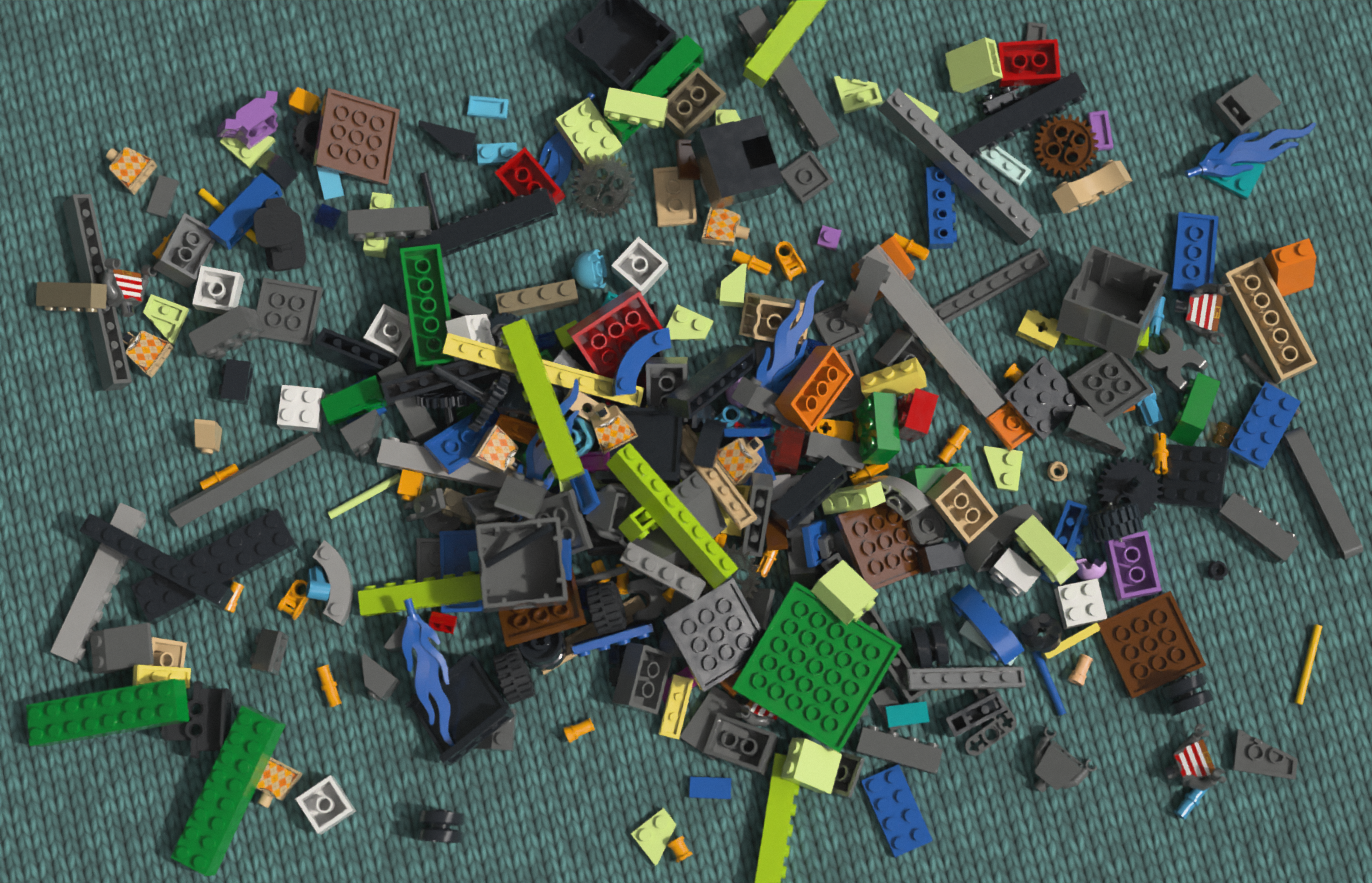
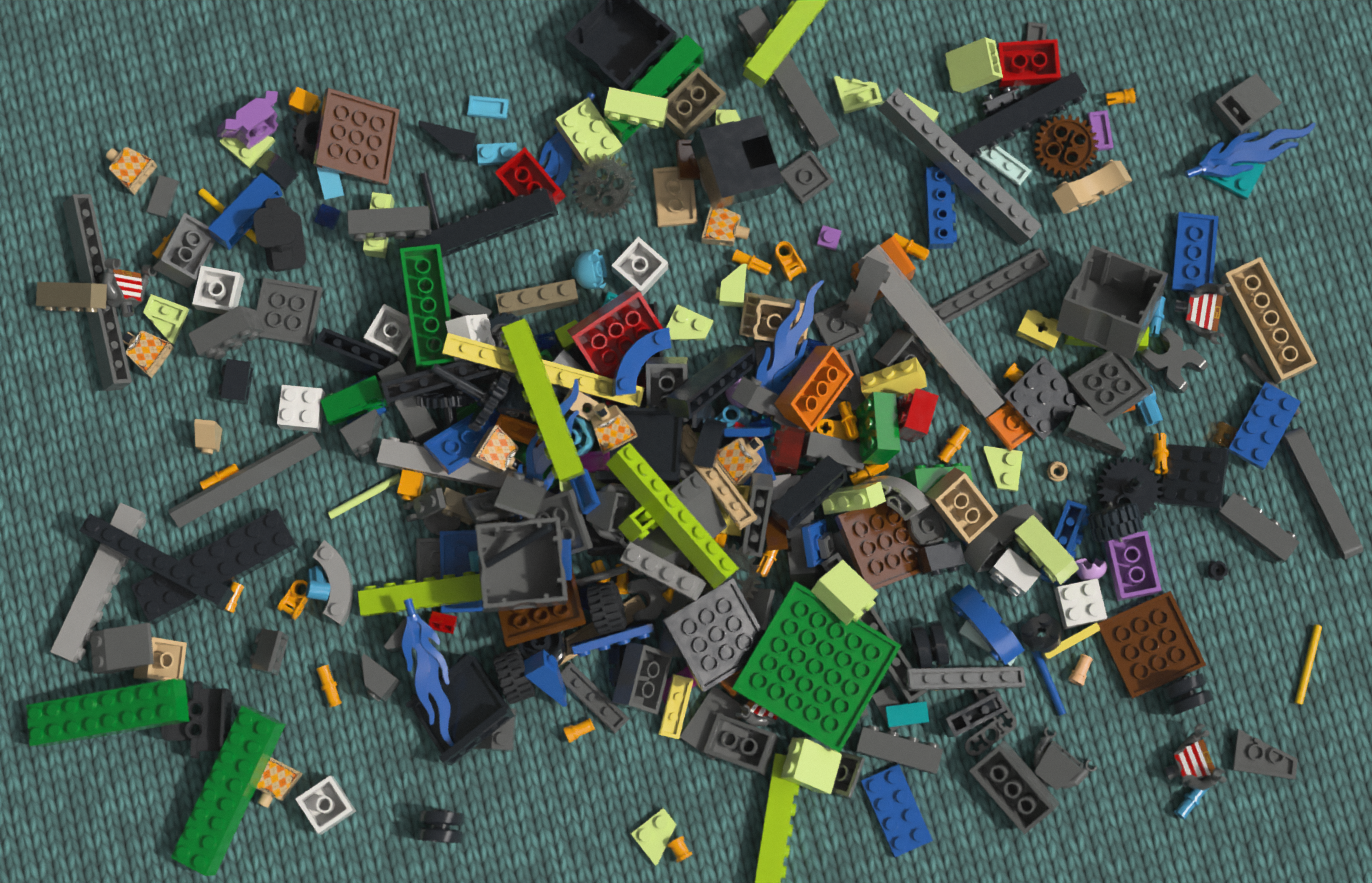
(146, 674): light yellow tile -> none
(545, 673): none -> blue slope
(593, 698): none -> dark grey tile
(710, 788): blue tile -> none
(848, 420): none -> light orange axle
(1014, 787): none -> dark grey brick
(1126, 96): none -> light orange pin
(1194, 410): green wedge -> none
(1292, 267): orange slope -> none

